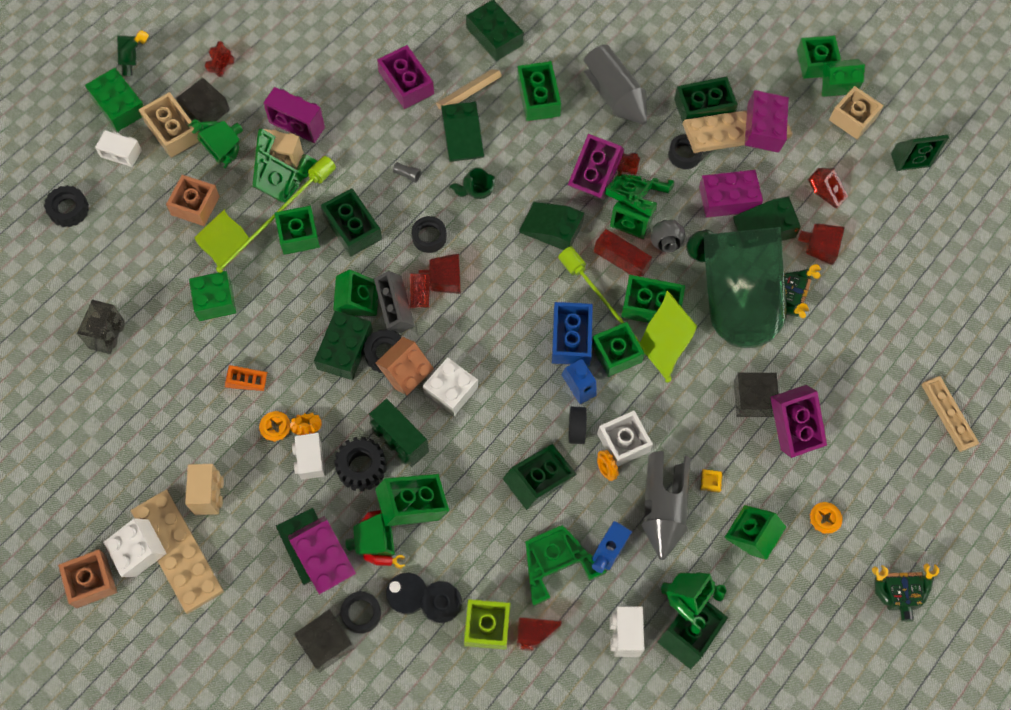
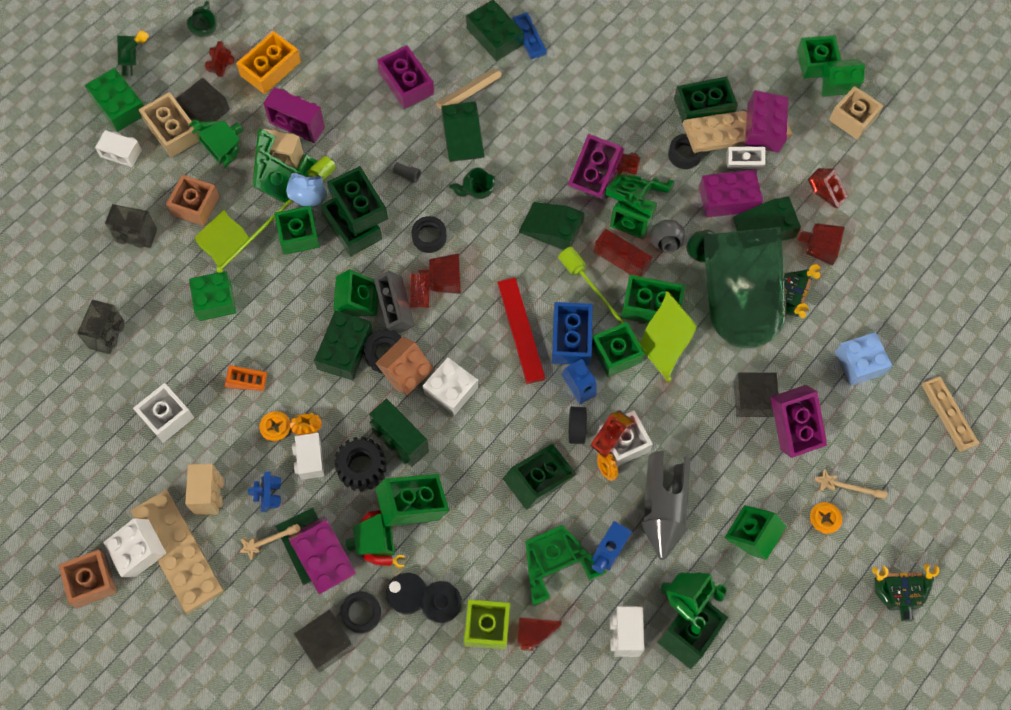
(63, 193): black tyre -> none
(131, 226): none -> clear smoke brick
(163, 412): none -> white brick
(202, 21): none -> dark green hair
(252, 547): none -> tan piece
(267, 501): none -> blue hips
(268, 62): none -> light orange brick
(306, 190): none -> light blue helmet
(357, 200): none -> dark green brick
(521, 331): none -> red tile
(532, 40): none -> blue tile
(539, 91): green brick -> none
(612, 433): none -> clear red slope
(616, 84): dark grey piece -> none
(711, 480): yellow tile -> none
(745, 158): none -> white brick
(828, 481): none -> tan piece
(863, 358): none -> light blue brick
(917, 152): dark green slope -> none

